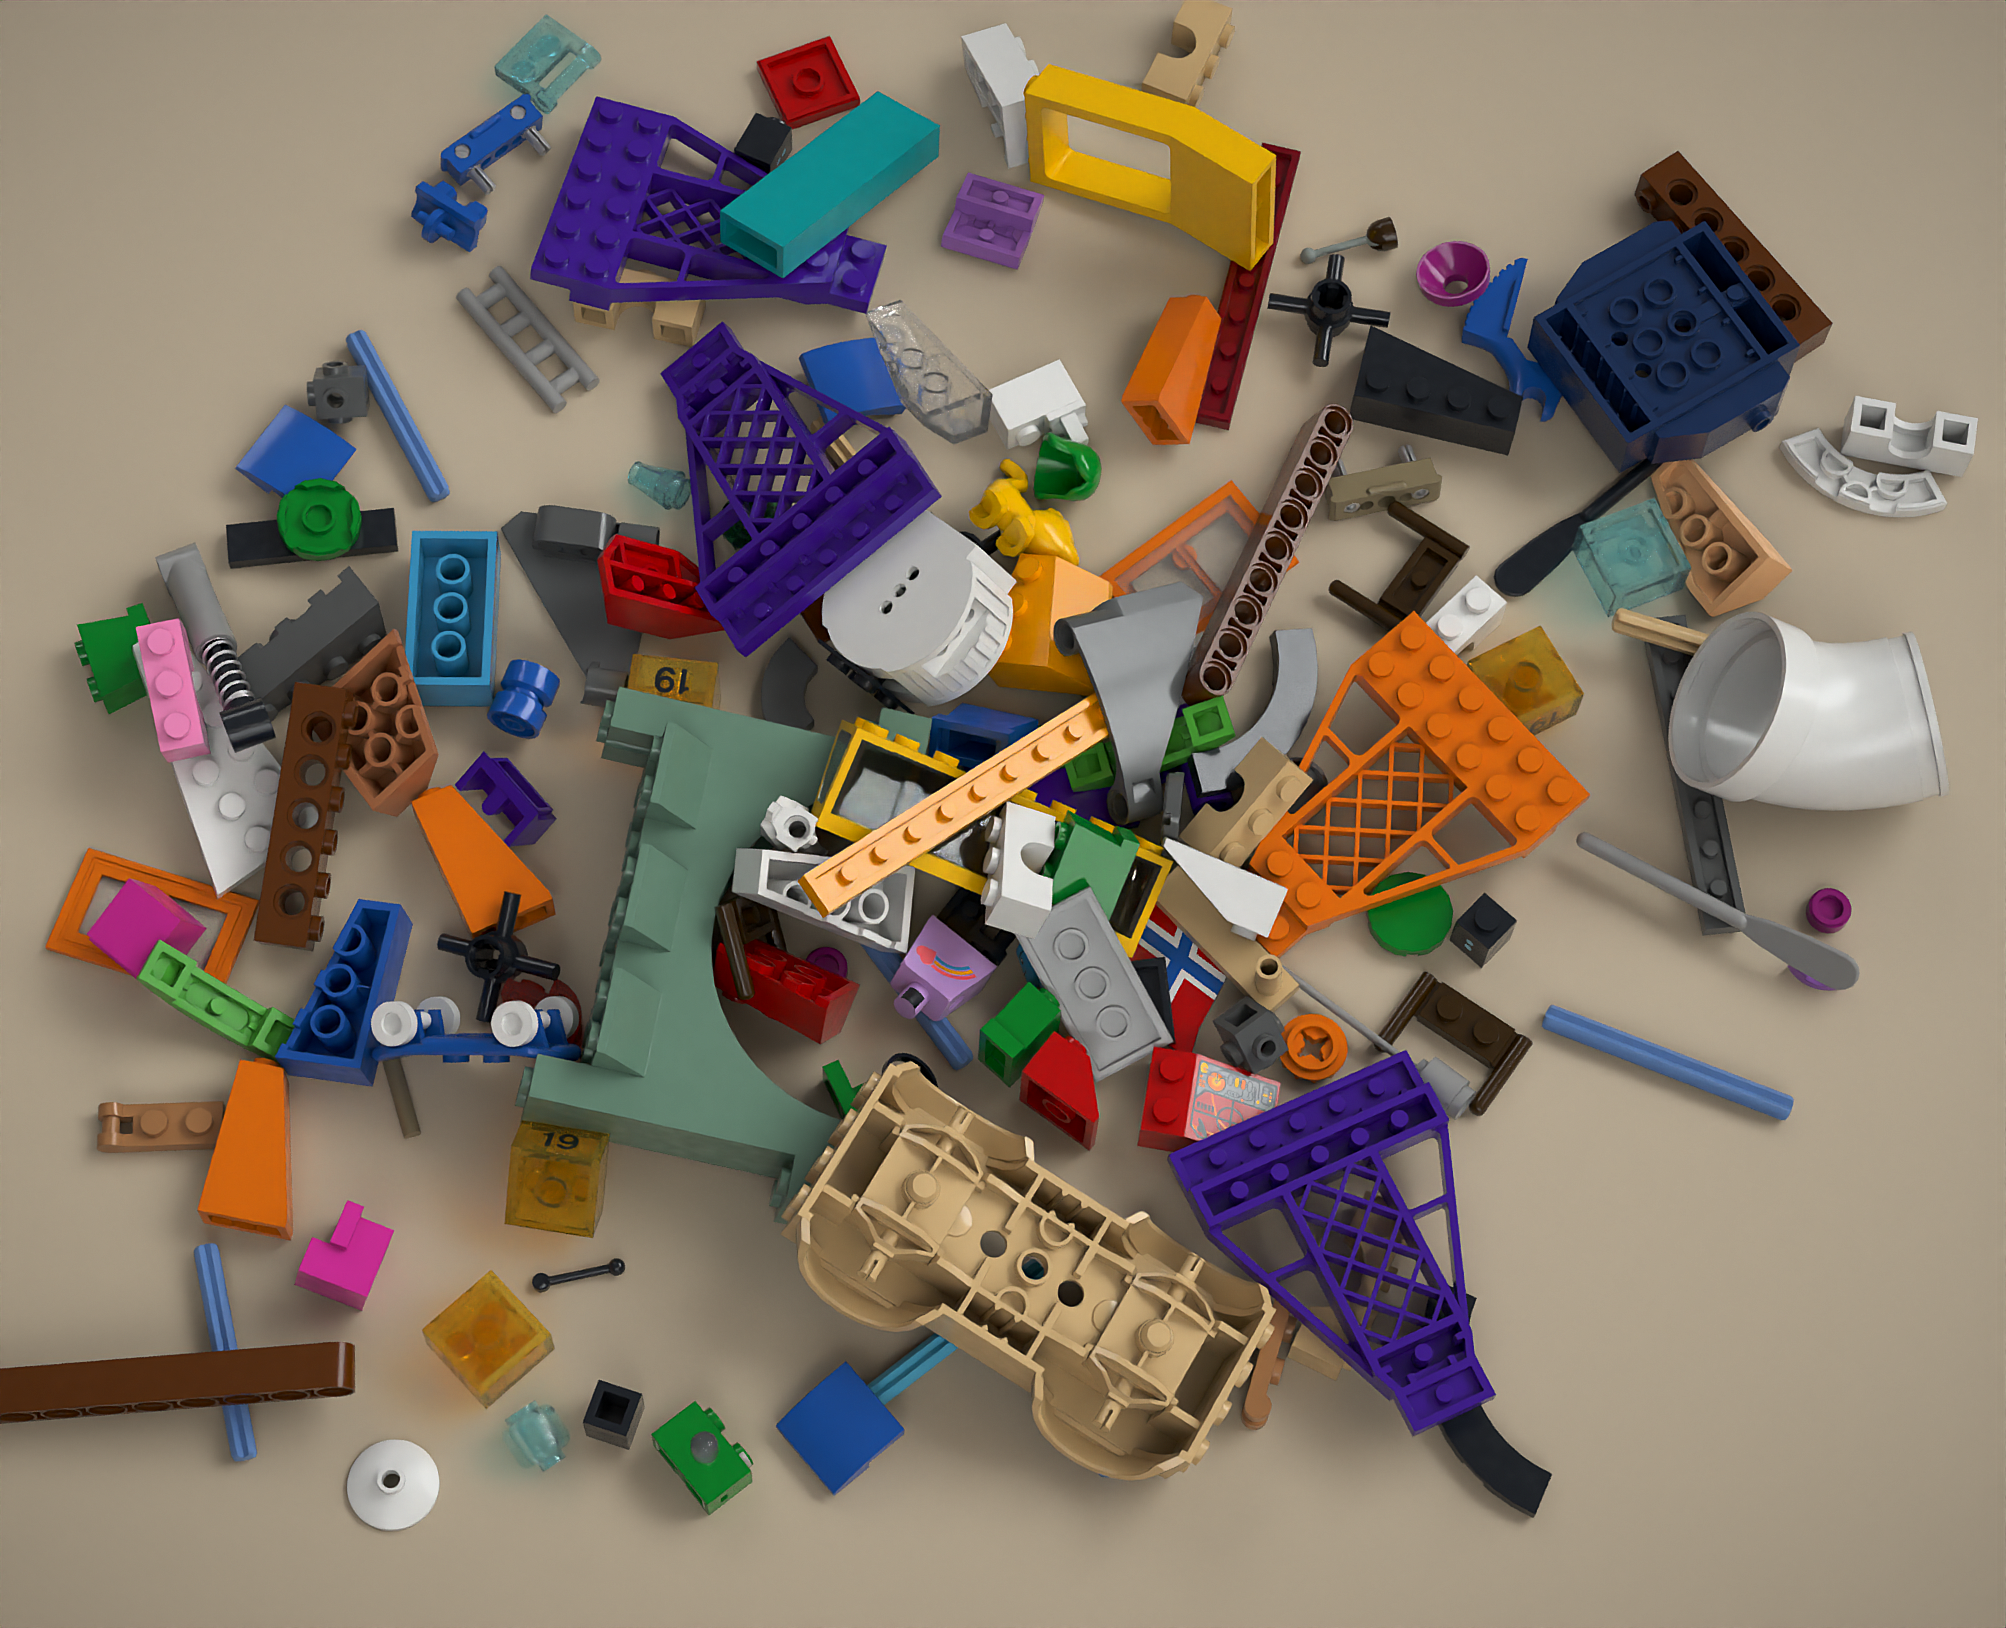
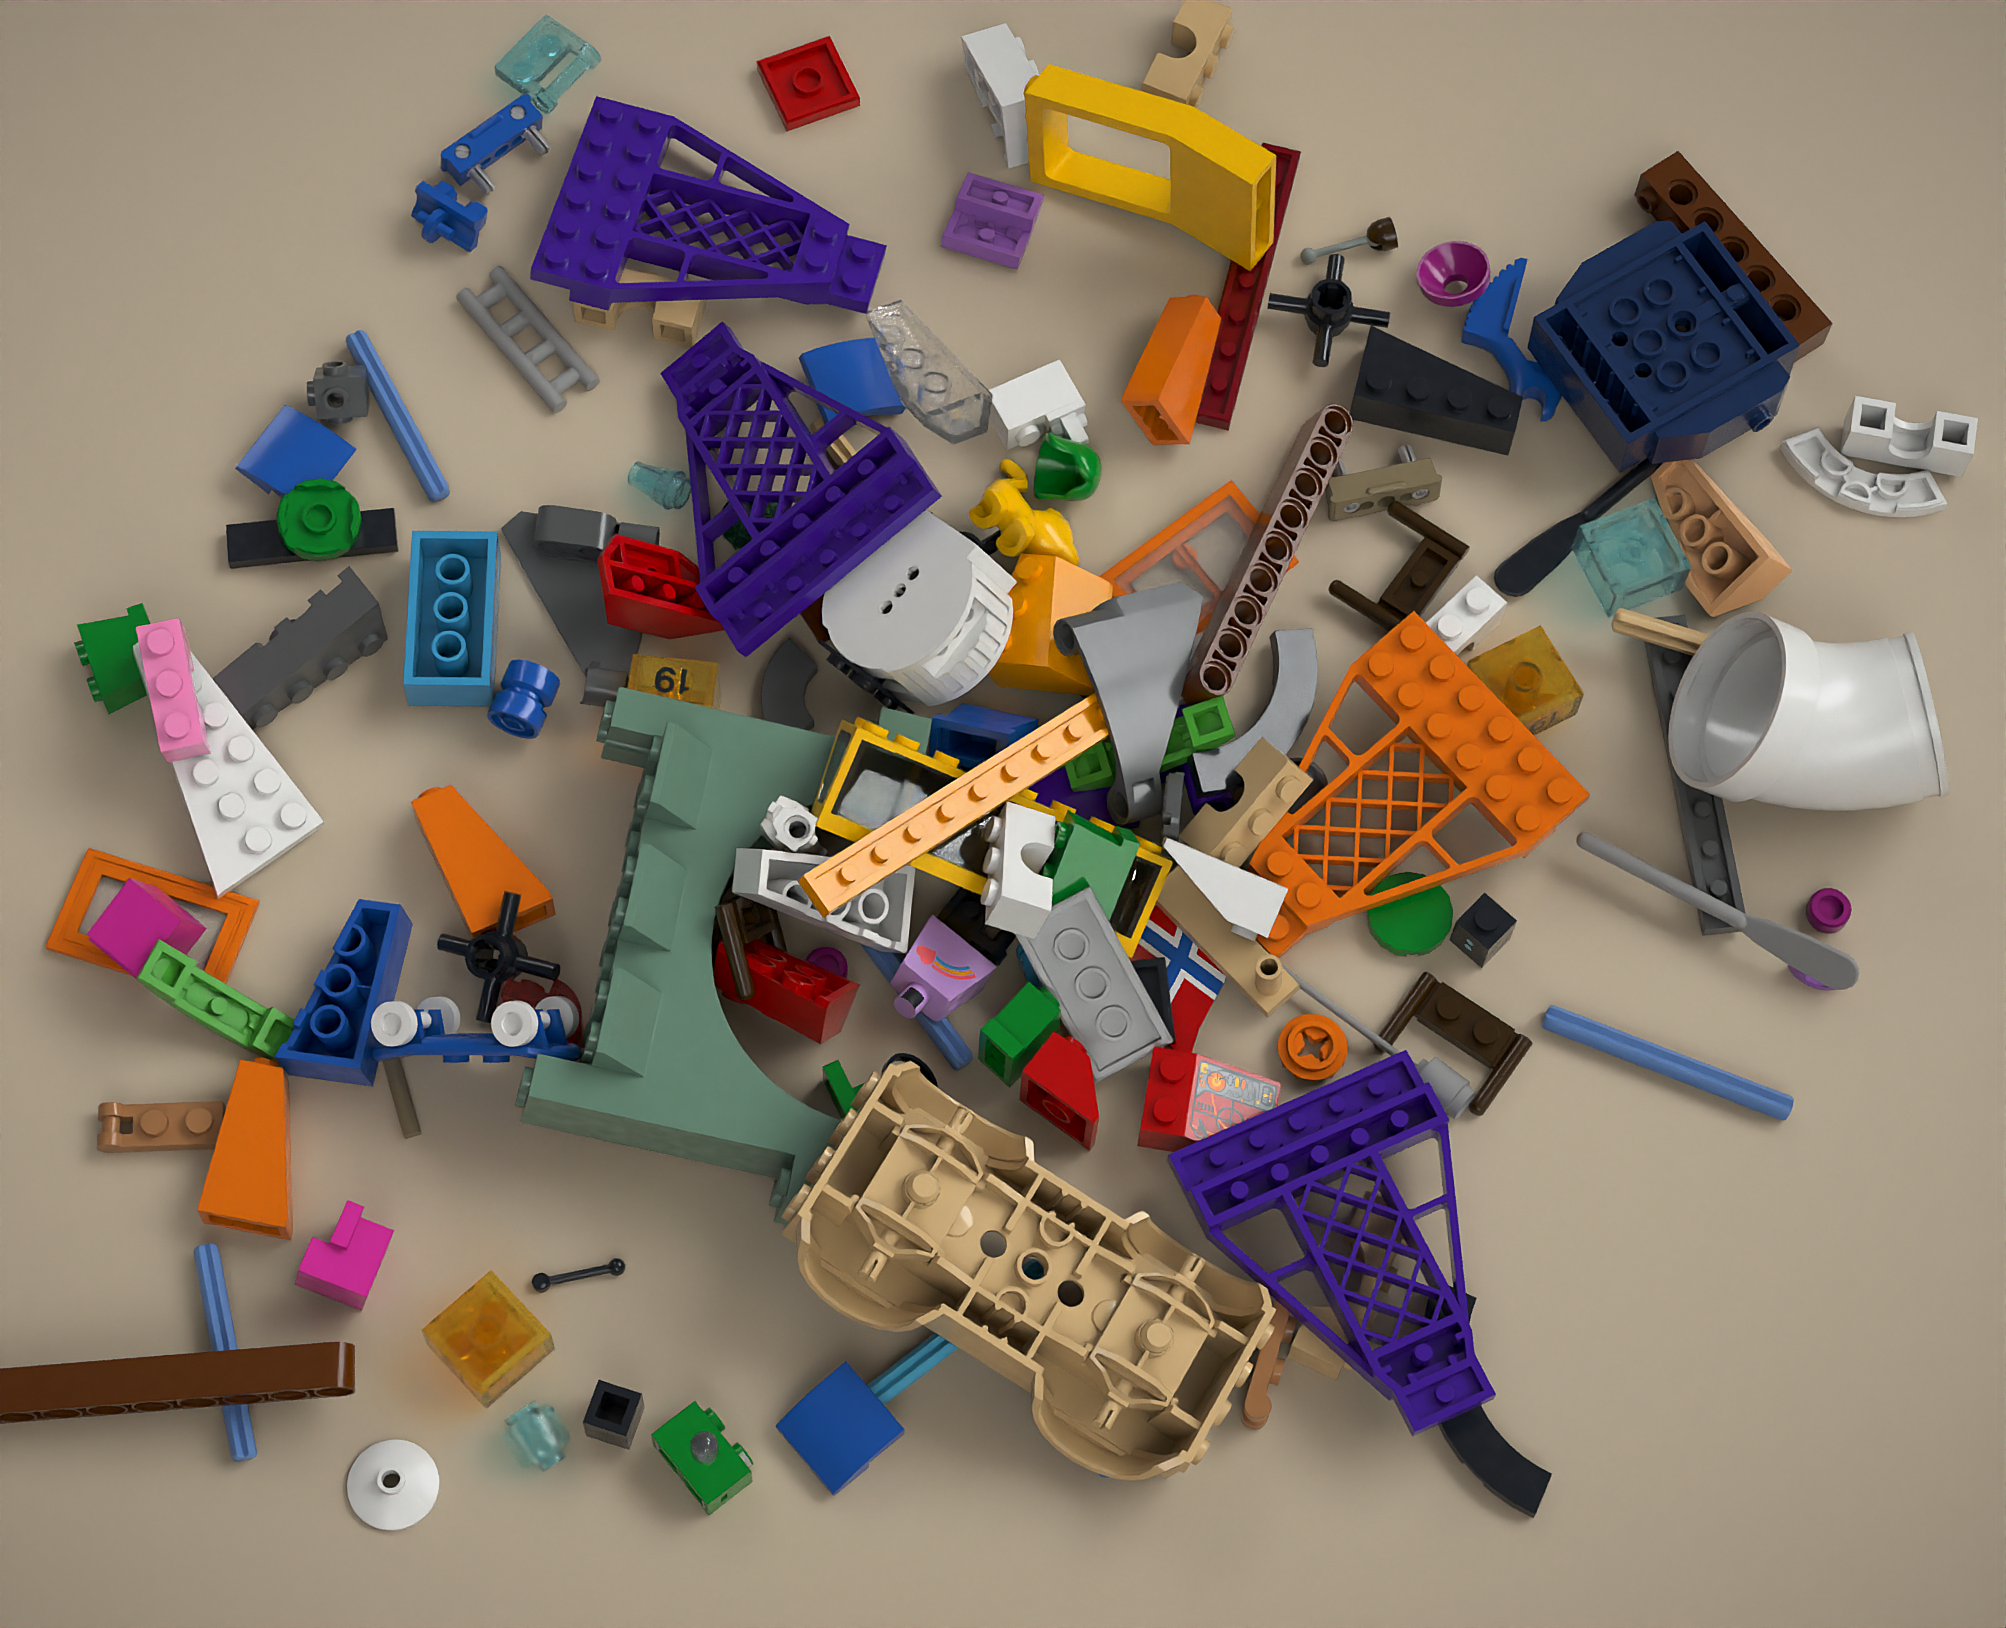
(214, 646): piece -> none
(308, 708): reddish brown brick -> none
(392, 736): nougat wedge -> none
(511, 794): dark purple window -> none
(557, 1178): clear yellow brick -> none
(765, 143): black brick -> none
(829, 184): teal brick -> none
(1250, 1035): dark grey brick -> none

